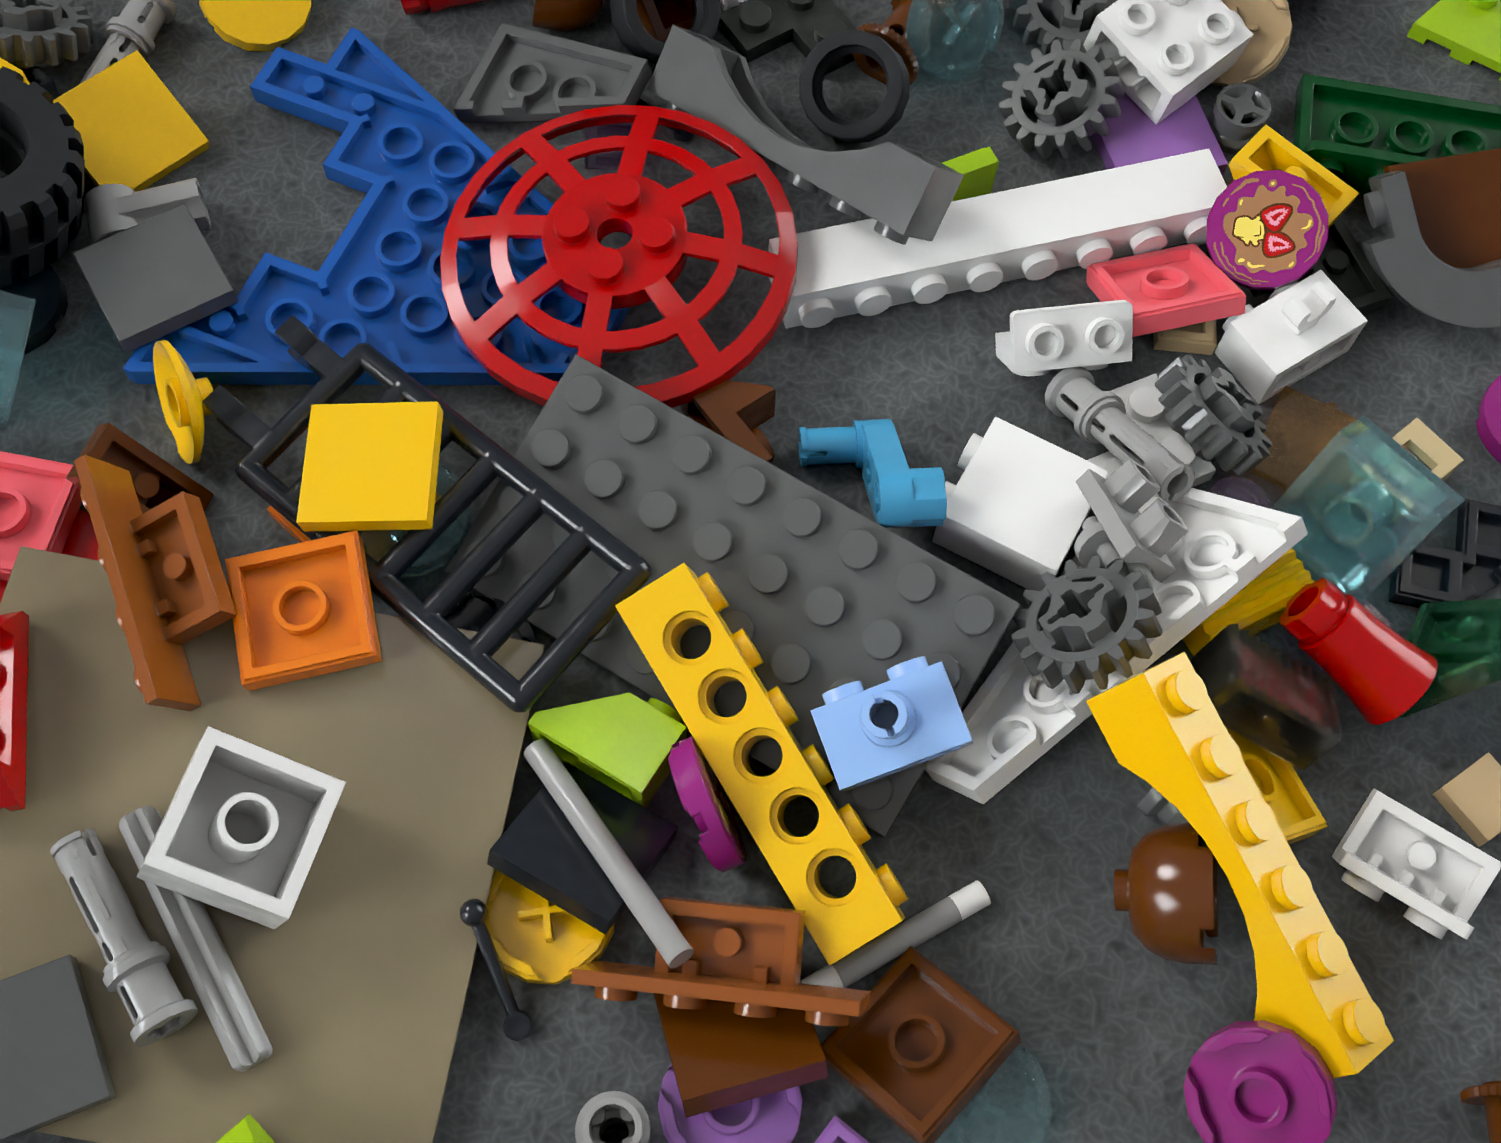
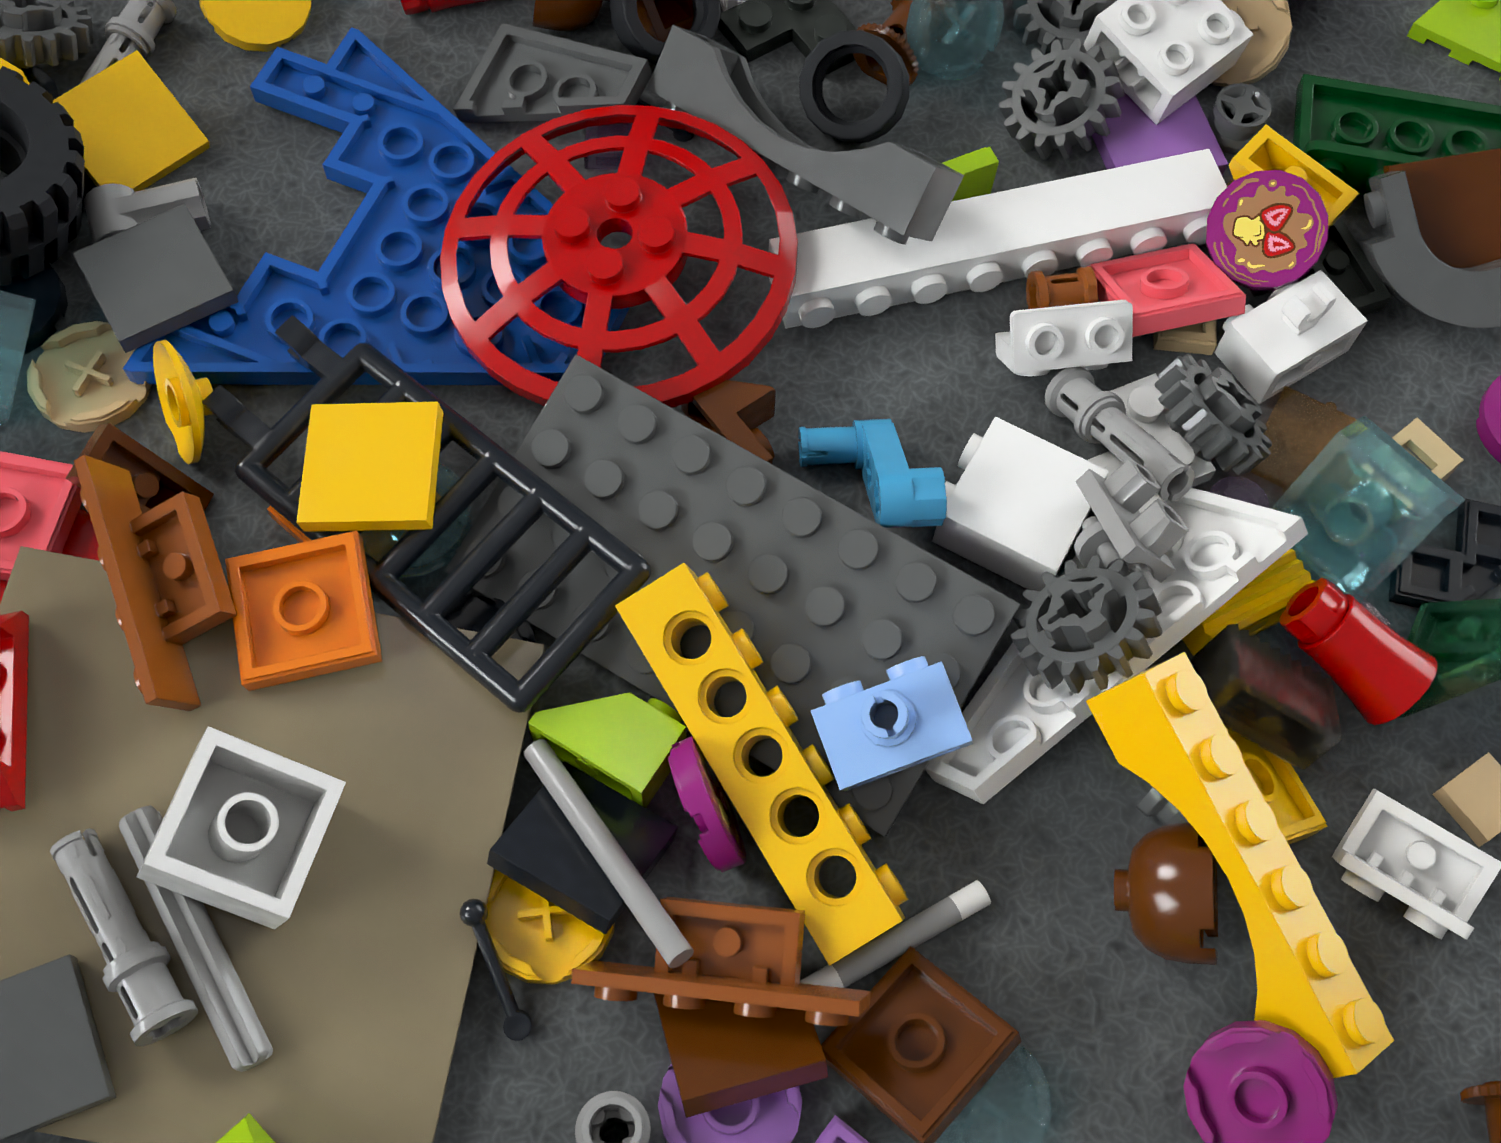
(83, 379): none -> tan tile
(1061, 288): none -> dark orange bush

